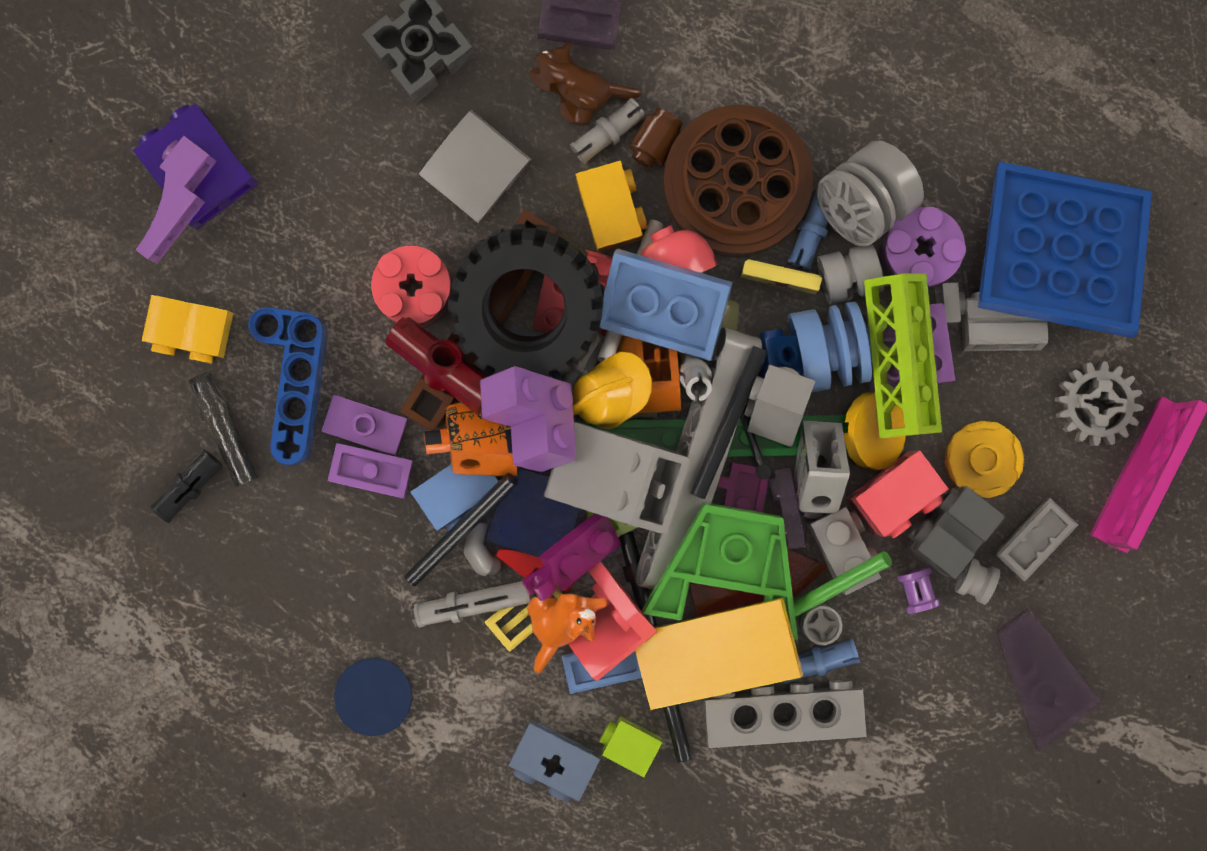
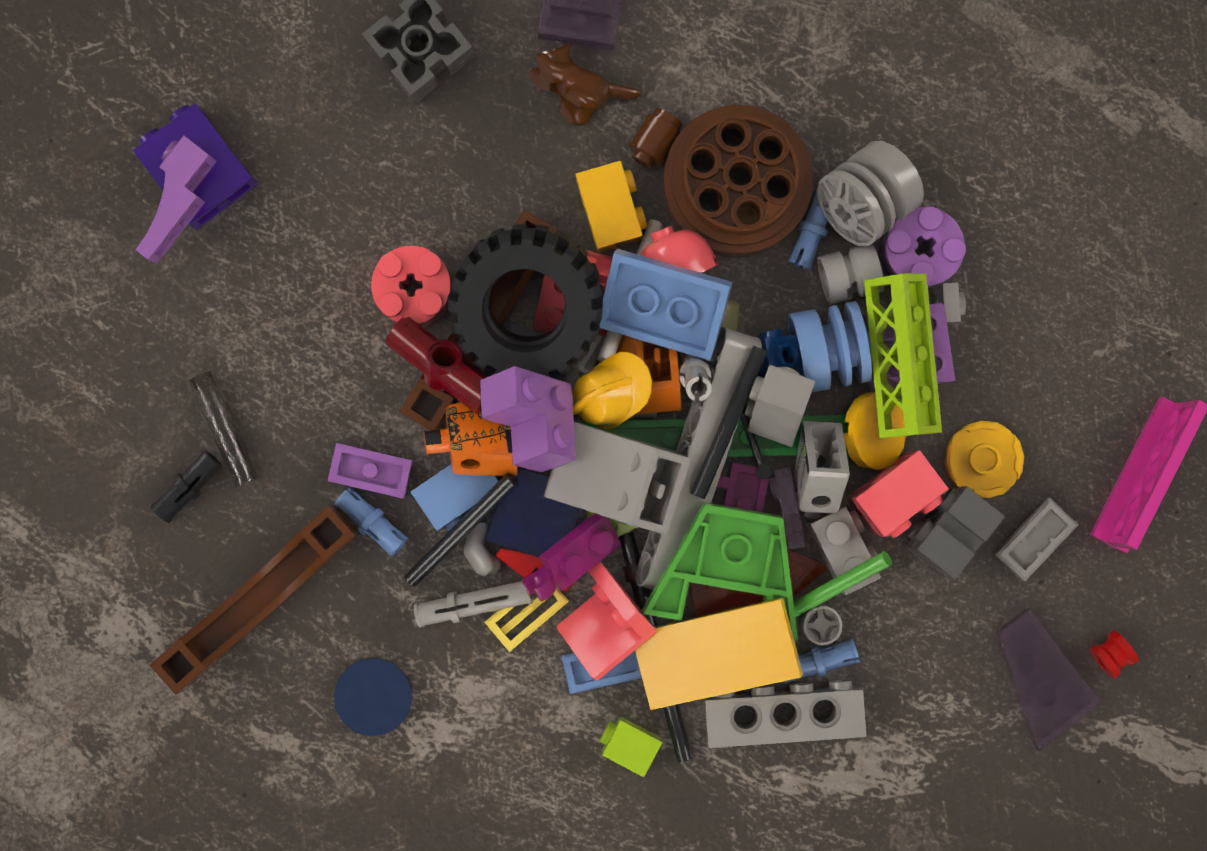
(187, 327): yellow brick -> none
(255, 600): none -> reddish brown arch
(289, 387): blue beam -> none
(364, 425): medium lavender plate -> none
(371, 521): none -> medium blue pin
(474, 166): light grey slope -> none
(561, 622): orange animal -> none
(575, 758): sand blue brick -> none
(608, 131): light grey pin -> none
(781, 276): light yellow tile -> none
(928, 598): medium lavender bush -> none
(978, 581): light grey wheel -> none
(1000, 331): light grey brick -> none
(1065, 250): blue plate -> none
(1101, 388): light grey gear -> none
(1114, 654): none -> red wheel

